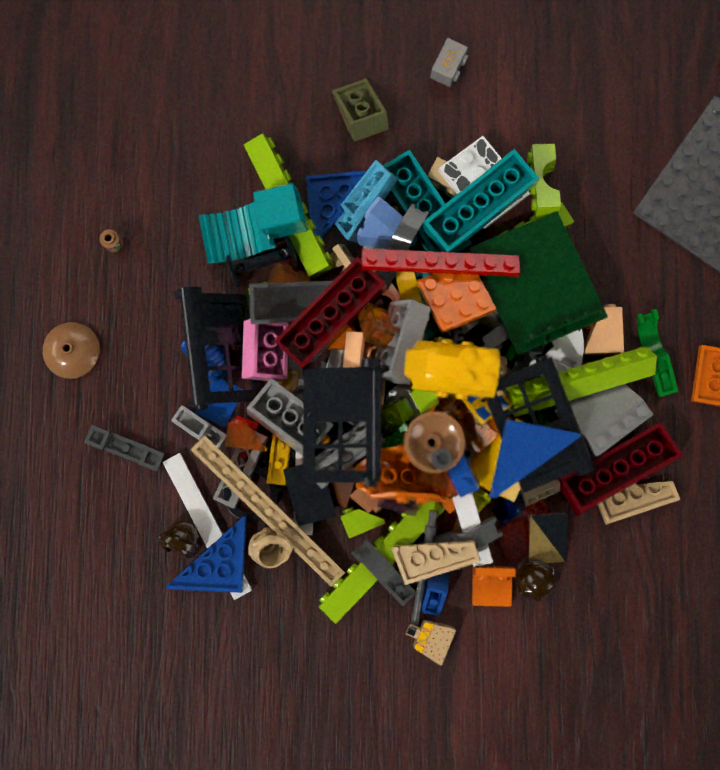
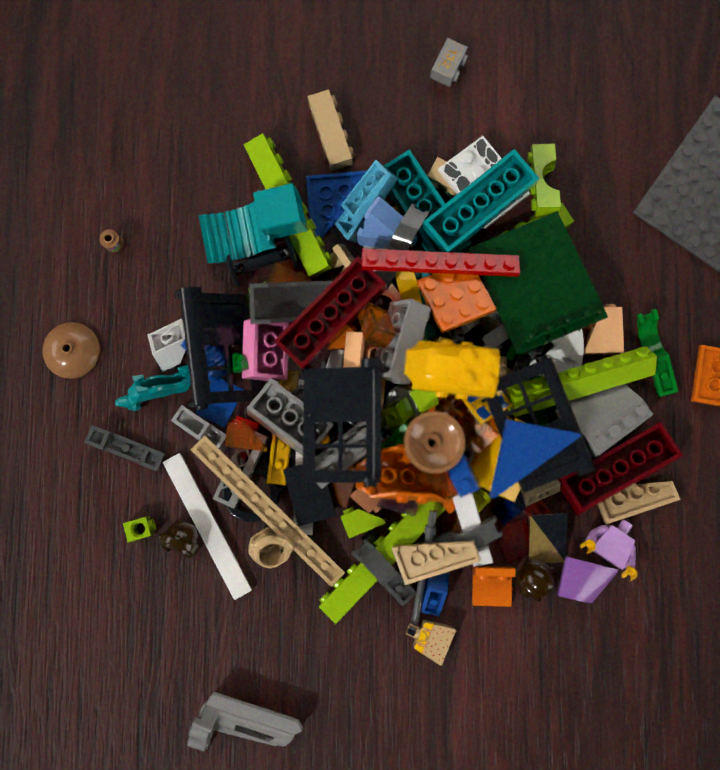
(131, 528): none -> lime brick
(154, 387): none -> teal animal
(166, 345): none -> white slope
(219, 566): blue tile -> none
(234, 716): none -> light grey panel
(239, 363): none -> green tile
(329, 129): none -> tan brick
(361, 109): olive slope -> none
(371, 538): none -> pearl dark grey piece
(441, 458): dark grey tile -> none
(583, 579): none -> medium lavender slope
(614, 546): none -> lavender torso

